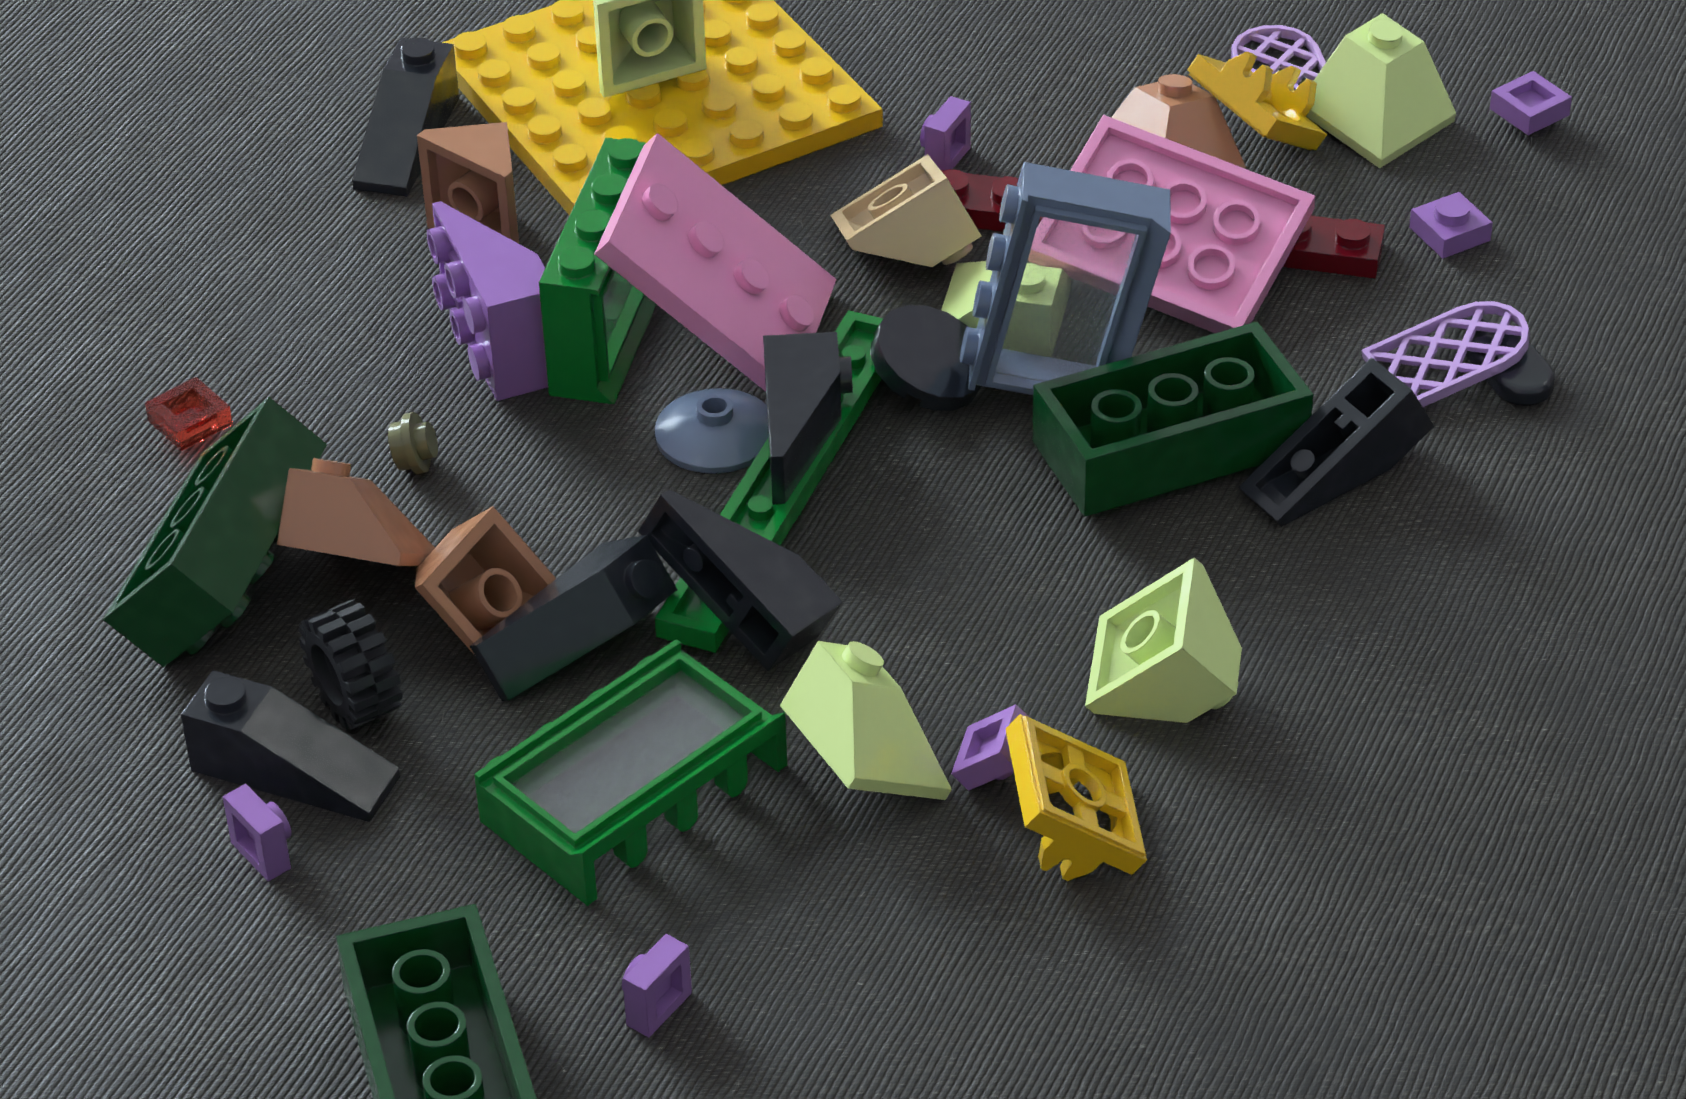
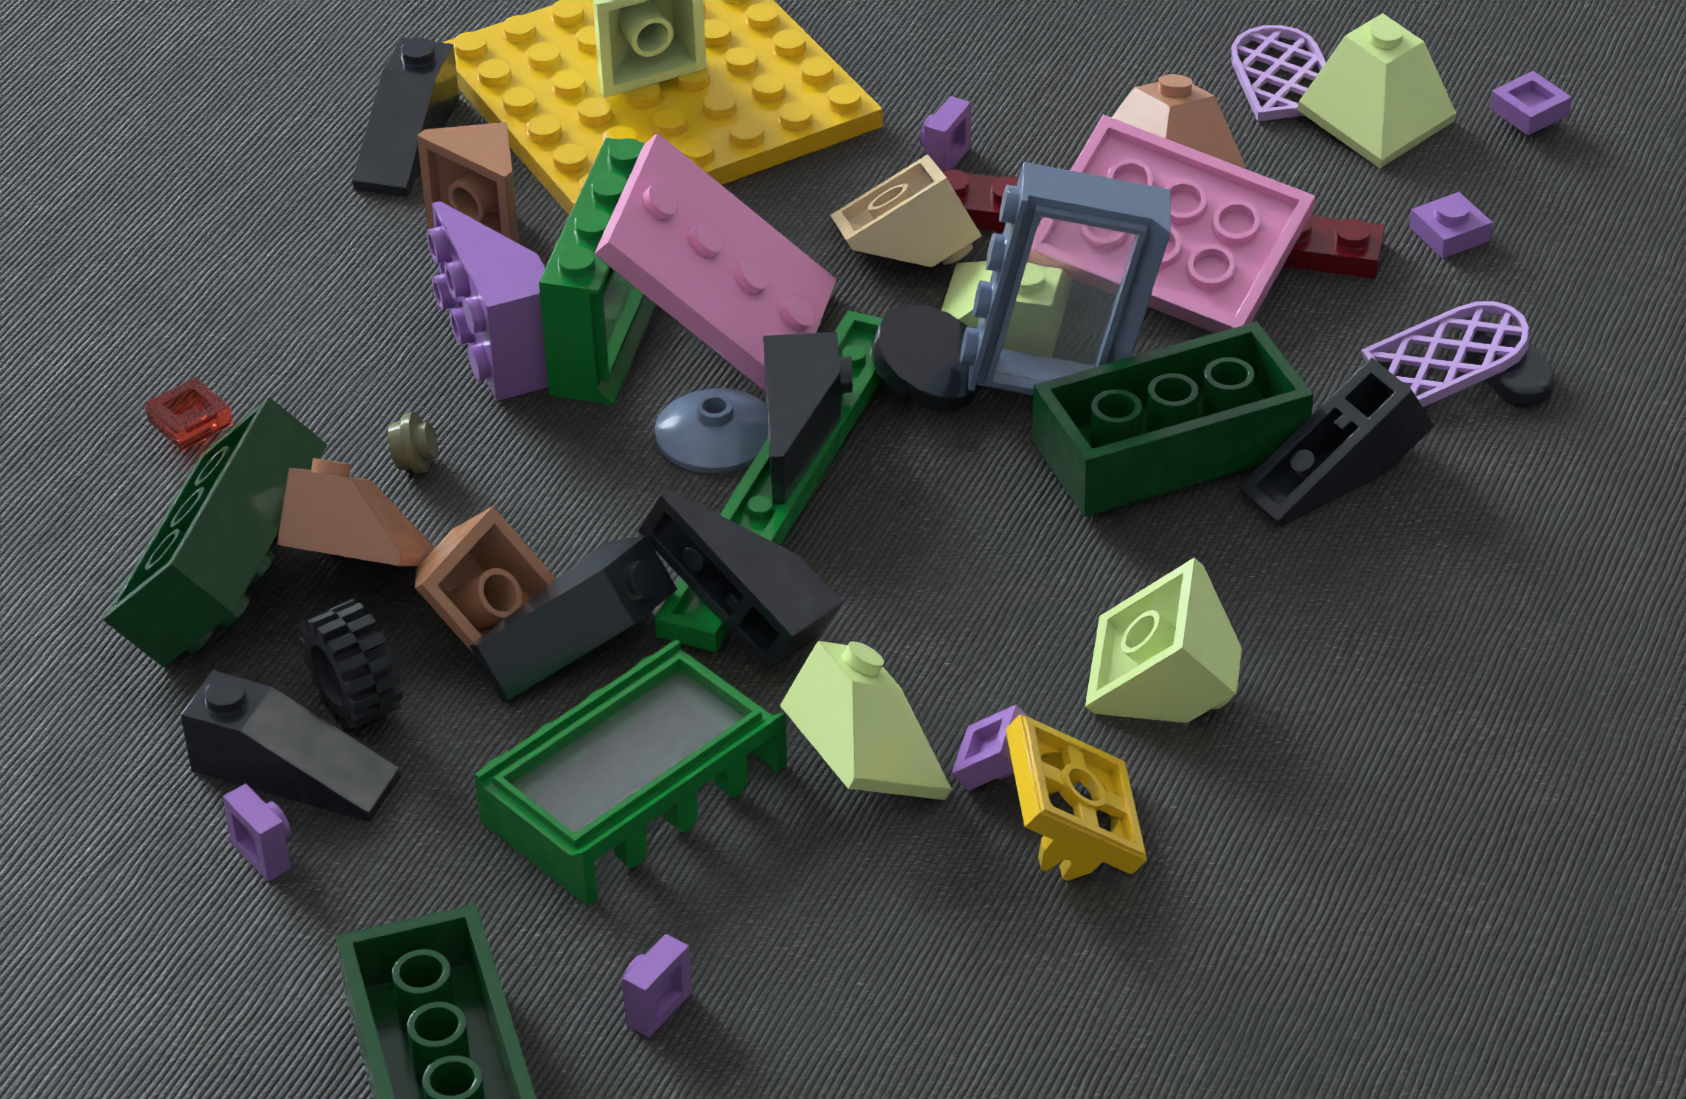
(1262, 98): yellow piece -> none

